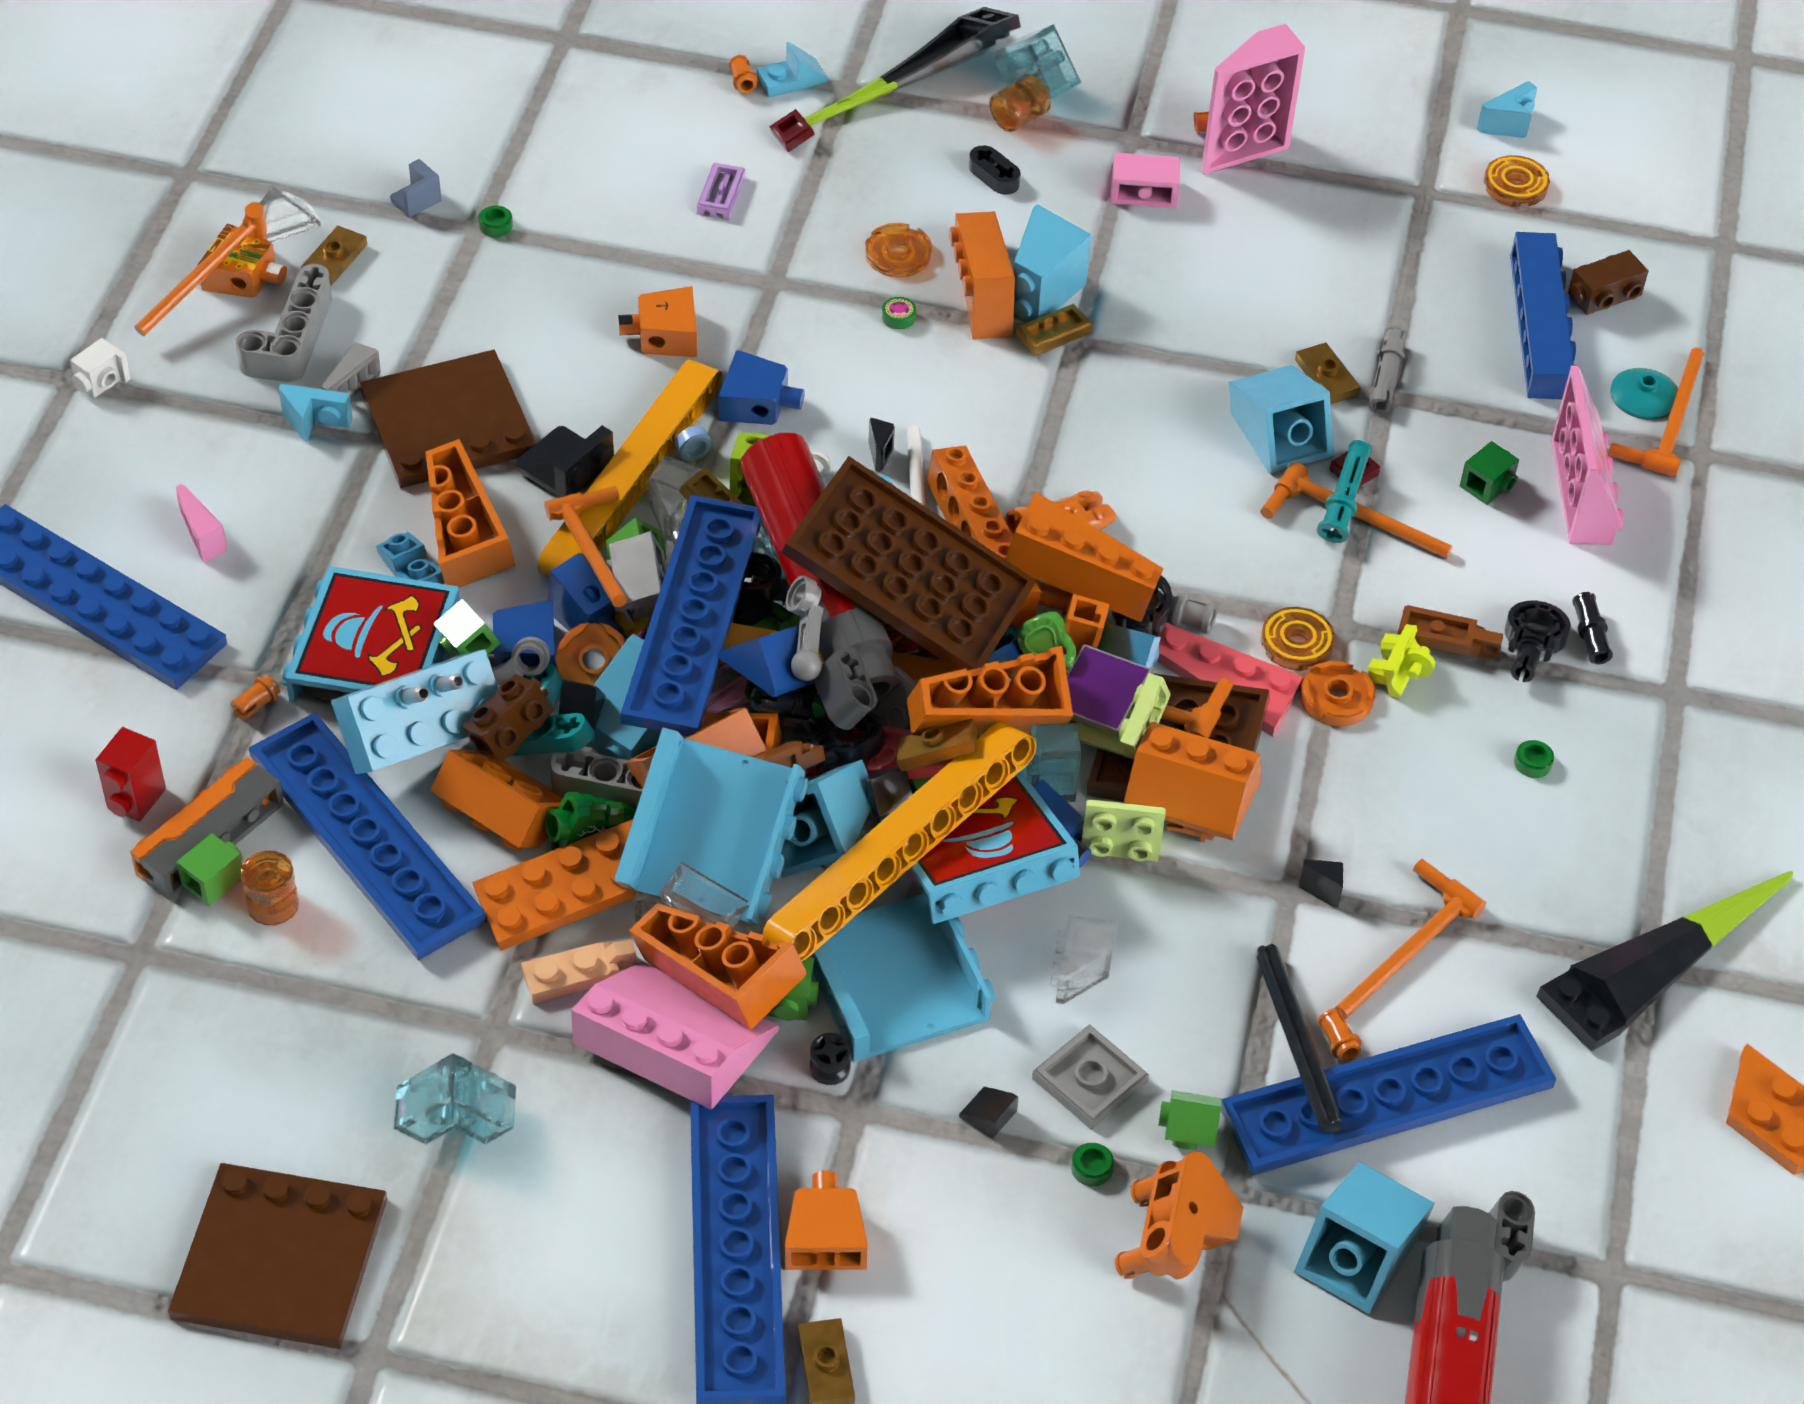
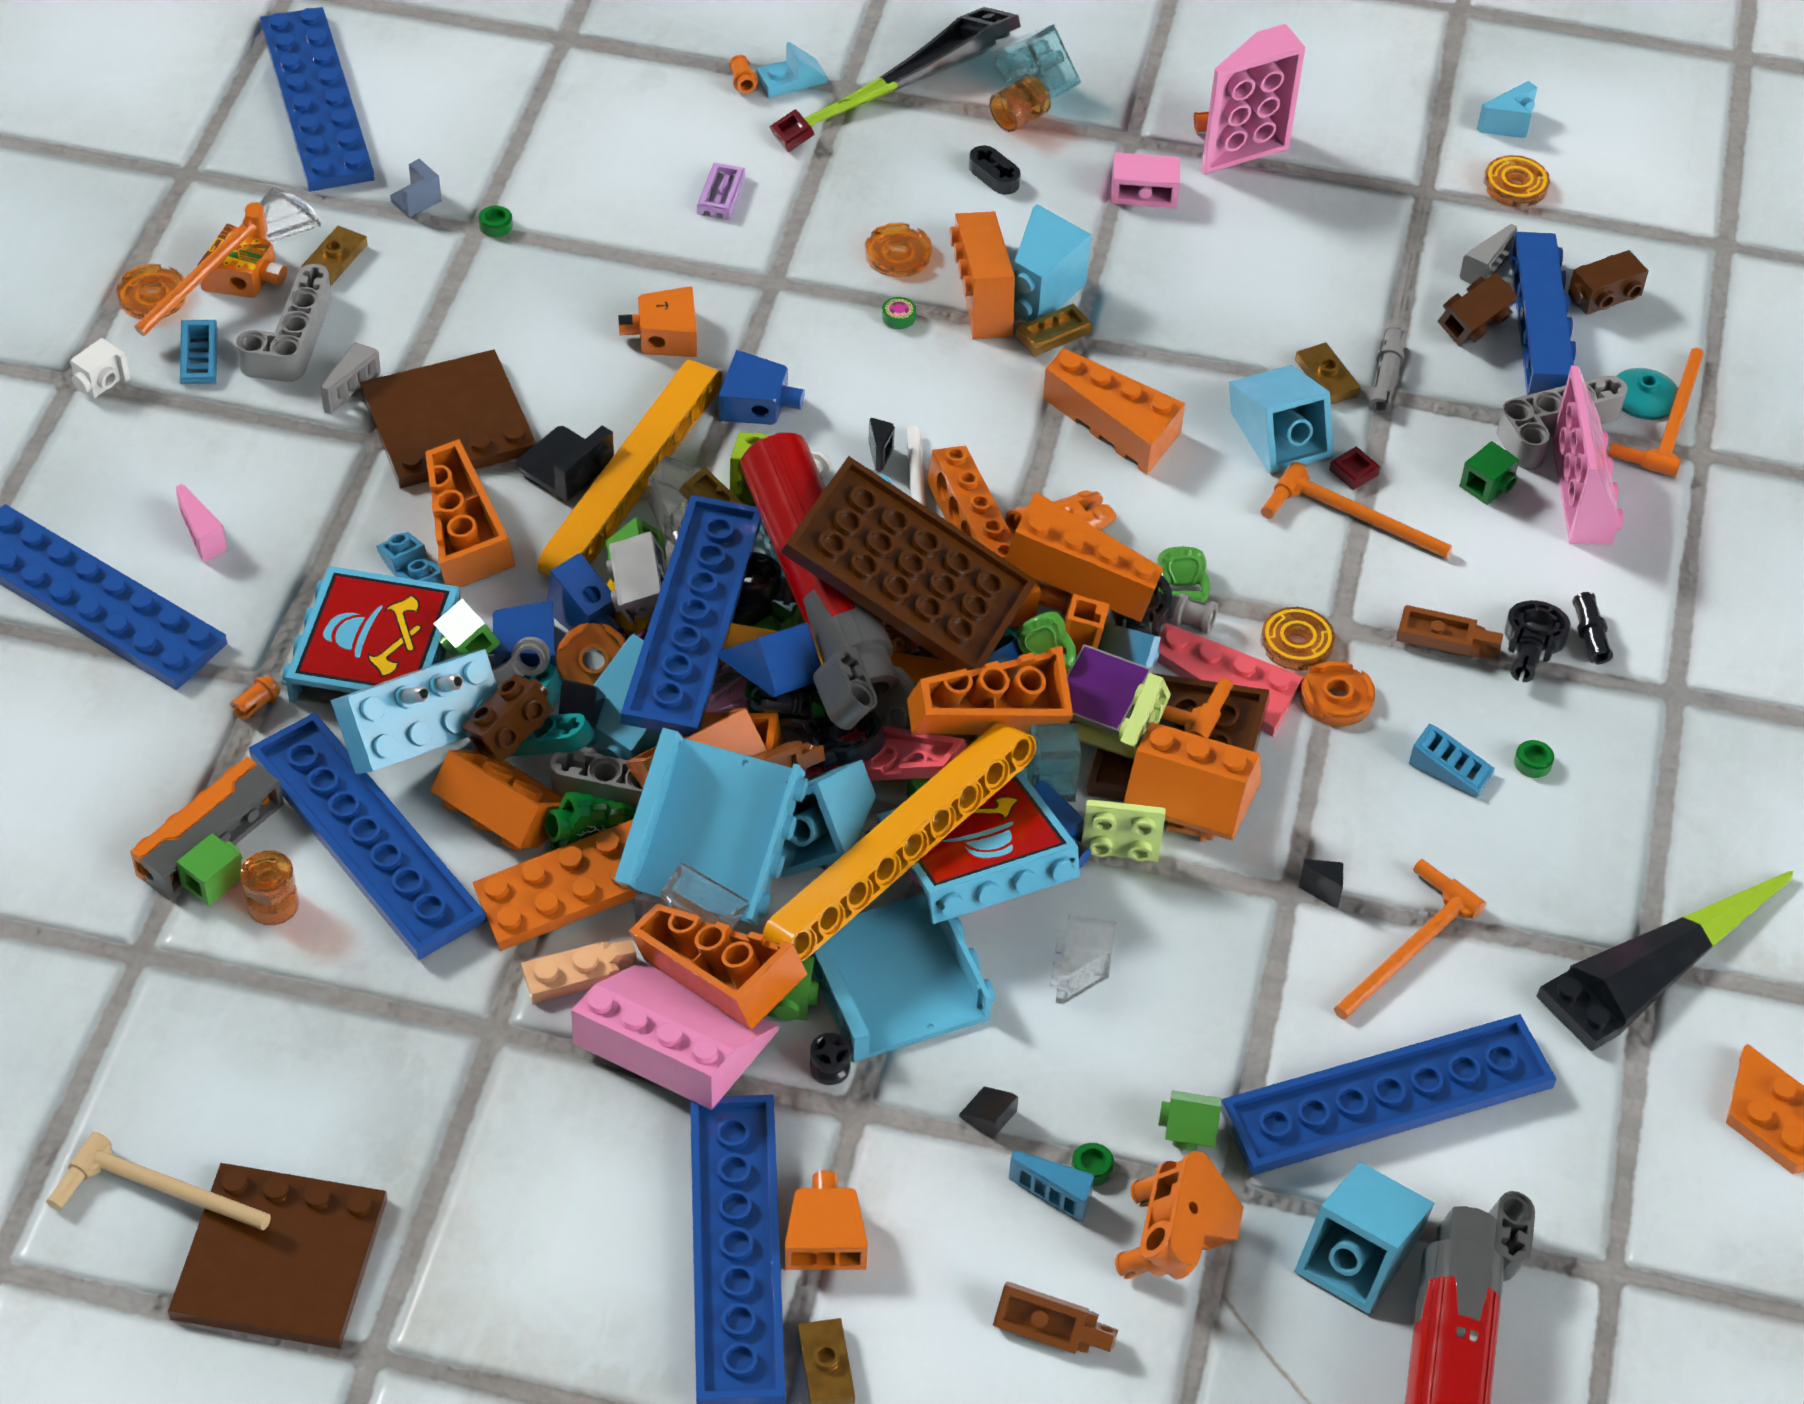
(98, 1155): none -> tan bar
(130, 774): red brick -> none
(144, 278): none -> clear orange tile
(198, 331): none -> dark azure slope
(311, 405): medium azure slope -> none
(316, 99): none -> blue plate
(455, 1097): clear light blue brick -> none
(569, 508): orange bar -> none
(693, 443): light blue tile -> none
(804, 600): light grey piece -> none
(887, 790): black slope -> none
(937, 745): pearl gold plate -> none
(1051, 1320): none -> dark orange hinge
(1053, 1182): none -> dark azure slope
(1090, 1076): light grey tile -> none
(1115, 407): none -> orange wedge
(1185, 567): none -> bright green piece
(1299, 1039): black axle -> none
(1342, 503): teal pin -> none
(1343, 1042): orange pin -> none
(1404, 661): neon yellow hips -> none
(1445, 745): none -> dark azure slope
(1472, 313): none -> reddish brown brick
(1488, 256): none -> light grey slope
(1531, 419): none -> light grey beam

